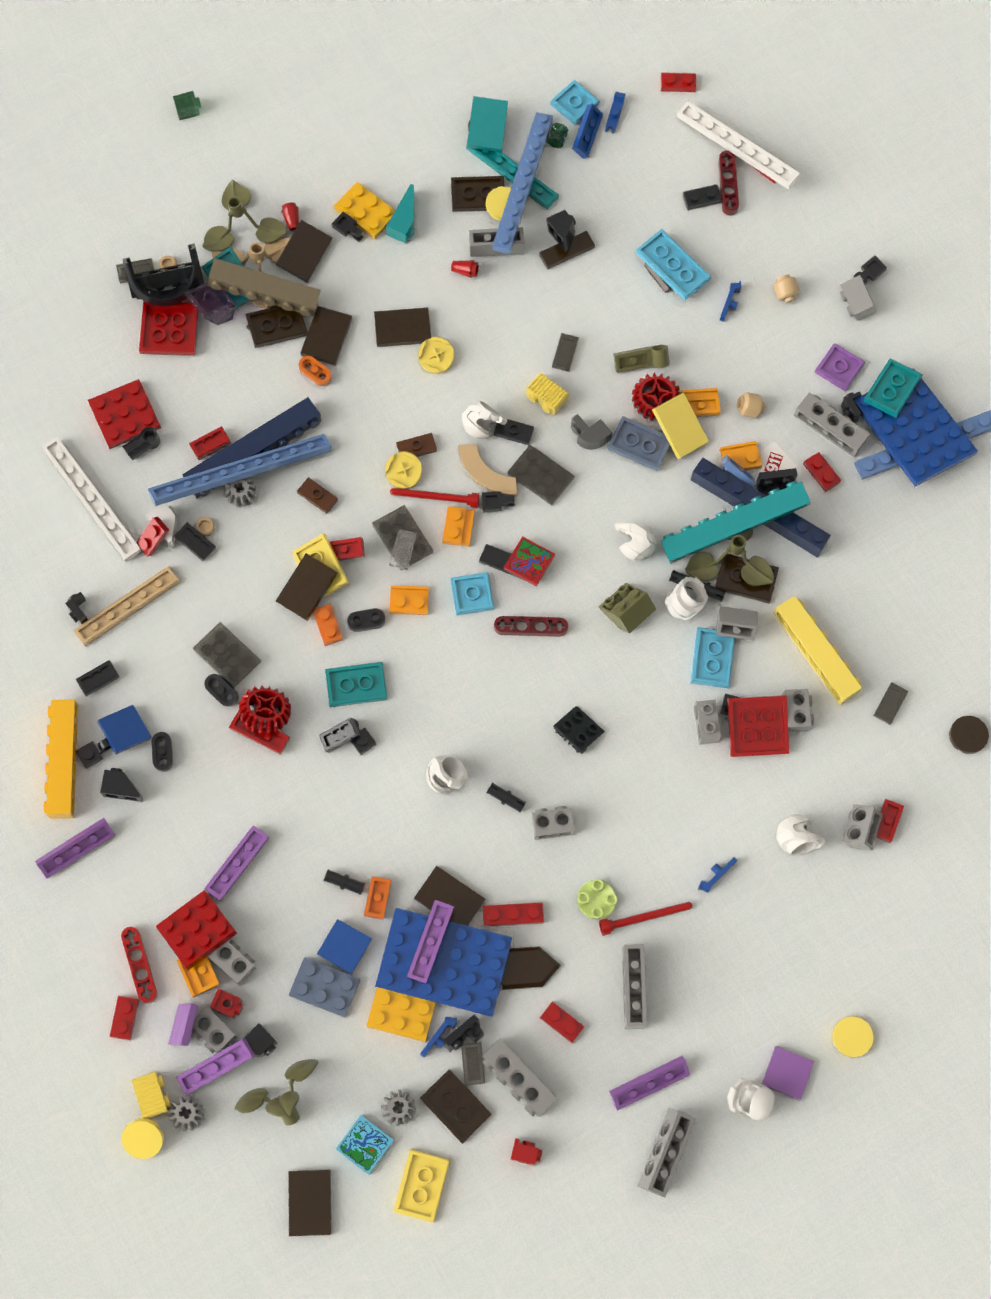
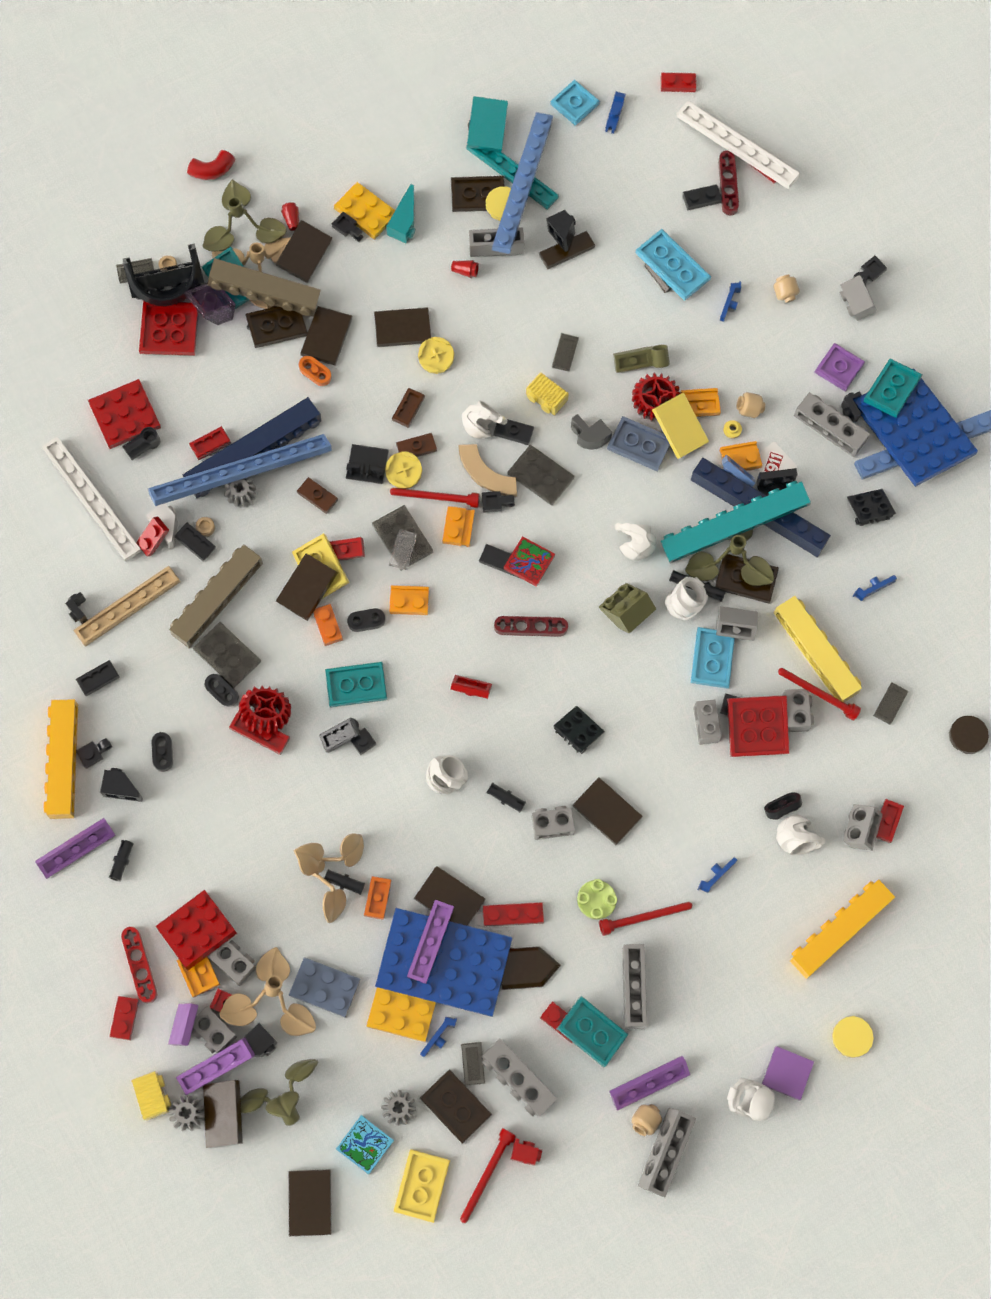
(121, 860): none -> black pin
(124, 729): blue tile -> none
(142, 1138): light yellow tile -> none
(187, 105): clear green brick -> none
(212, 169): none -> red cylinder
(215, 596): none -> dark tan brick
(222, 1114): none -> tile
(236, 863): medium lavender plate -> none
(274, 970): none -> tan plant
(312, 862): none -> tan plant
(344, 946): blue tile -> none
(367, 464): none -> black hinge
(408, 407): none -> reddish brown plate
(470, 1028): black hinge -> none
(471, 686): none -> red plate
(472, 593): medium azure tile -> none
(505, 1139): none -> red piece
(557, 135): clear green wheel -> none
(587, 131): blue plate -> none
(592, 1031): none -> teal tile
(607, 811): none -> dark brown tile
(646, 1120): none -> tan head
(730, 433): none -> light yellow plate
(783, 805): none -> black plate
(822, 472): red plate -> none
(843, 928): none -> yellow brick
(850, 710): none -> red piece
(871, 506): none -> black hinge
(876, 586): none -> blue piece

